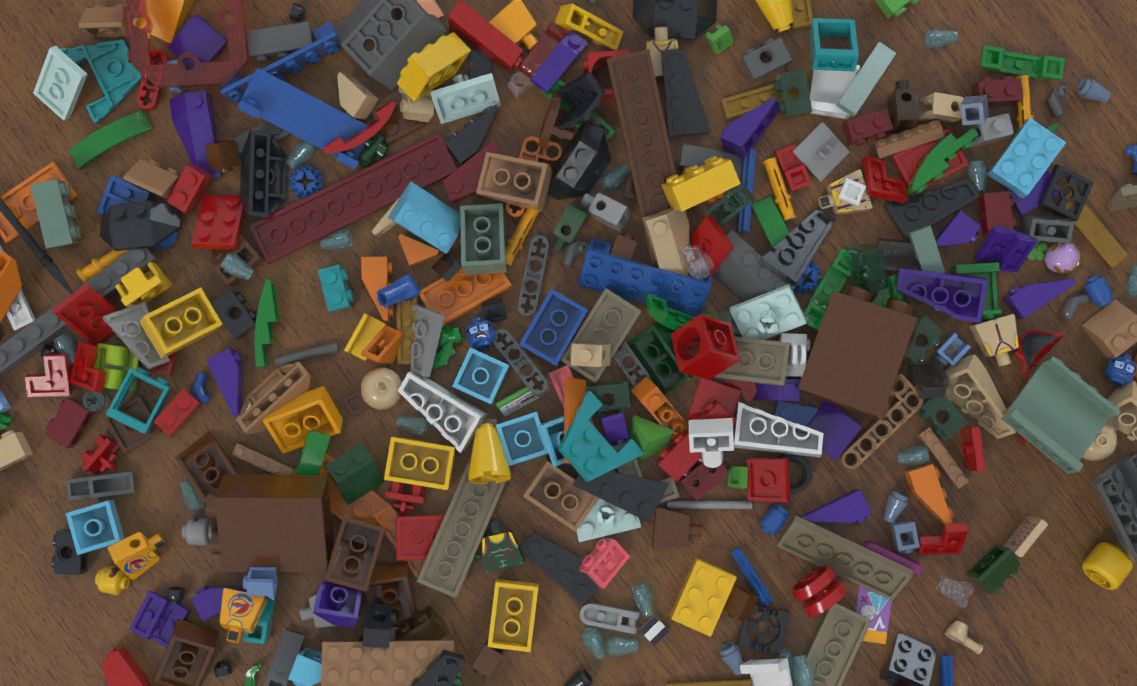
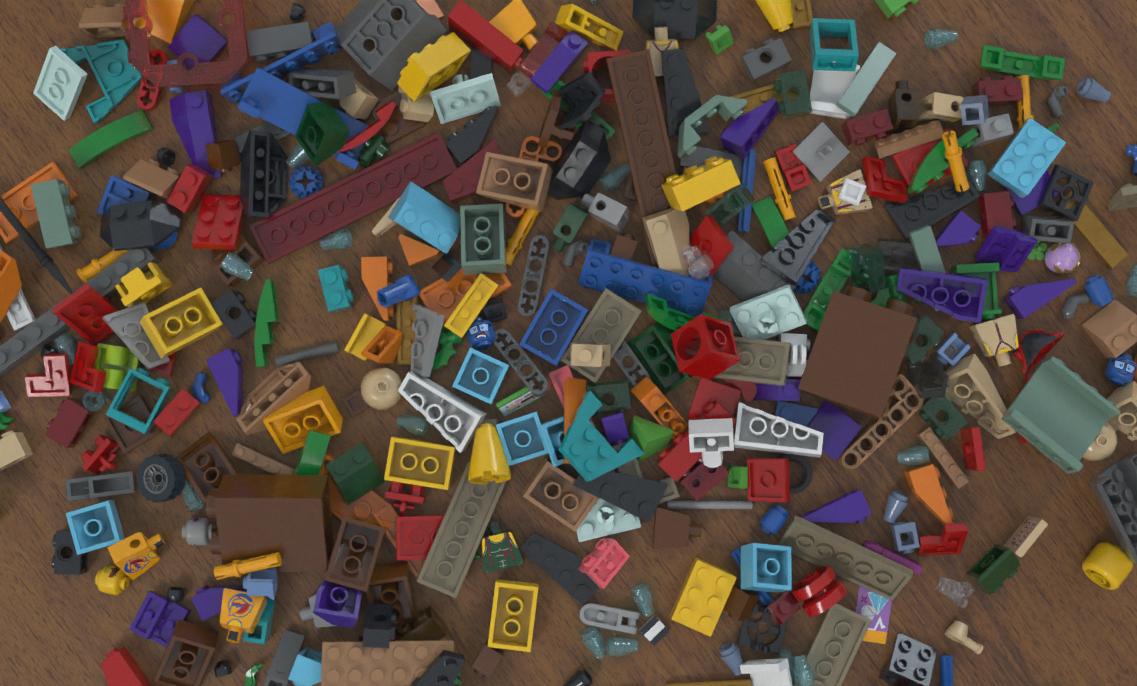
(160, 478): none -> black wheel
(170, 157): none -> black hinge
(241, 567): none -> light orange pin
(321, 132): none -> dark green slope
(323, 82): none -> dark grey brick
(471, 305): none -> yellow plate
(725, 106): none -> sand green slope
(766, 568): none -> medium azure brick
(784, 607): none -> dark red bracket
(953, 154): none -> light orange pin

